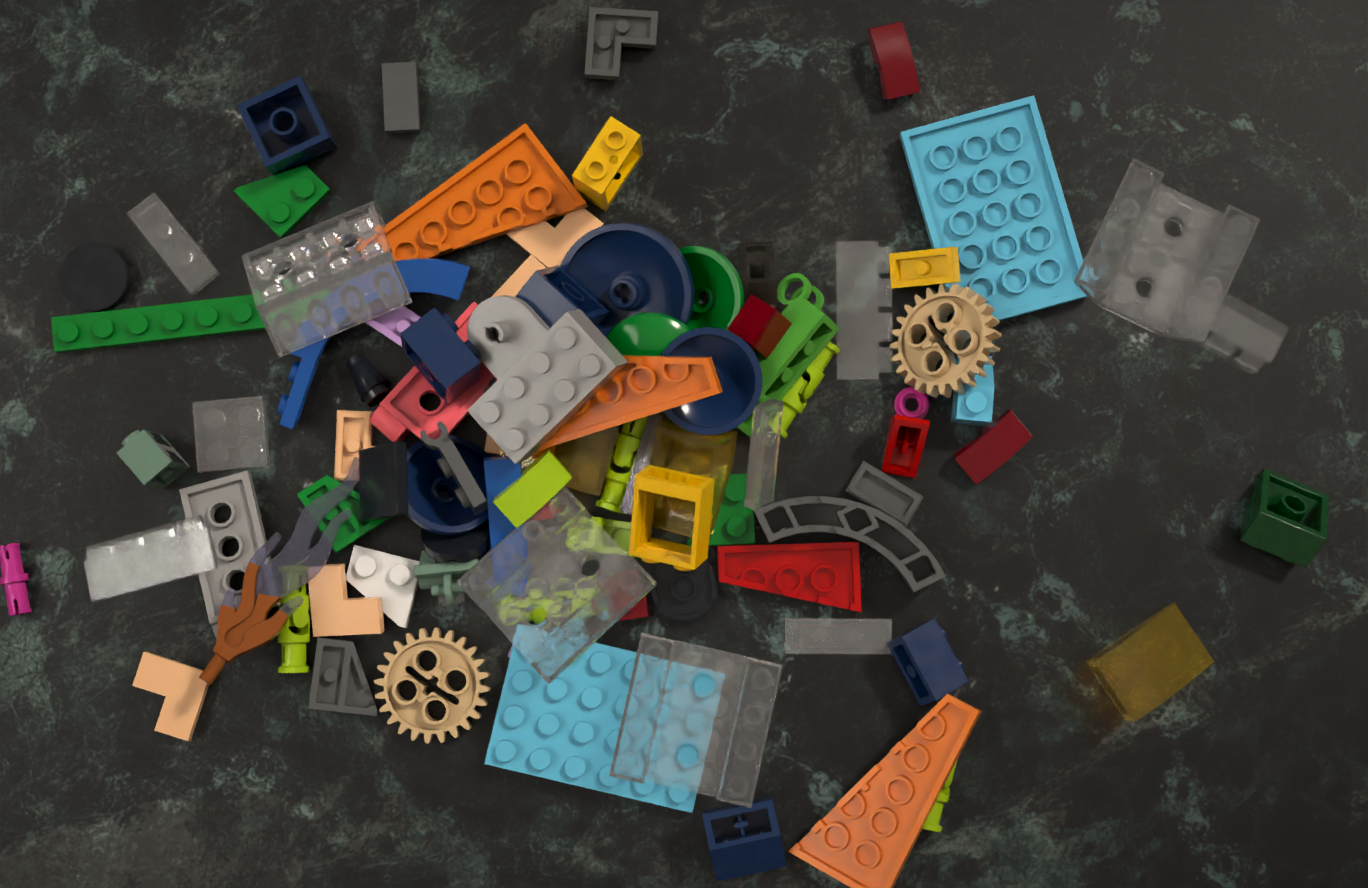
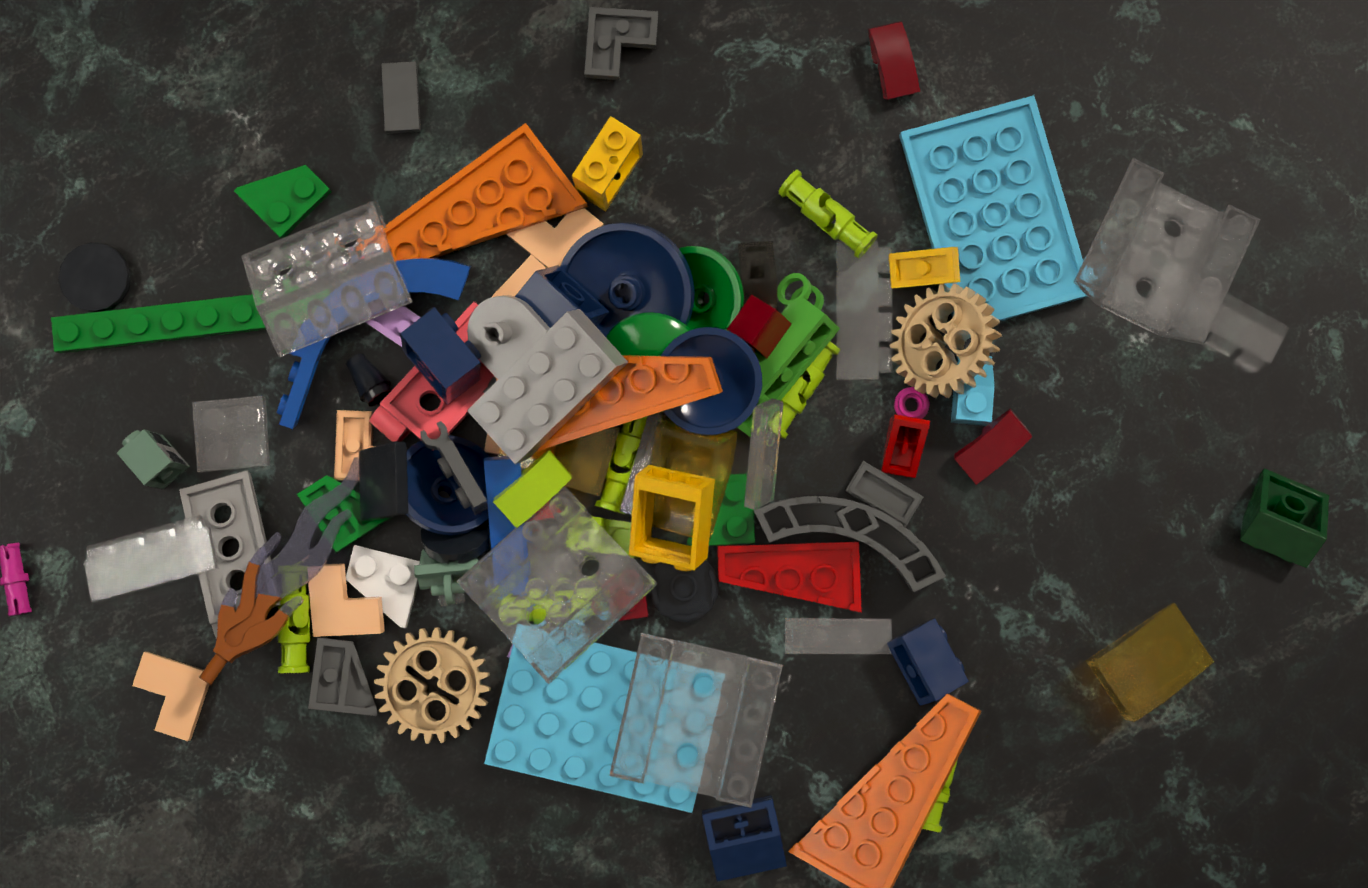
(173, 243): clear tile -> none
(286, 126): dark blue brick -> none
(823, 210): none -> lime piece

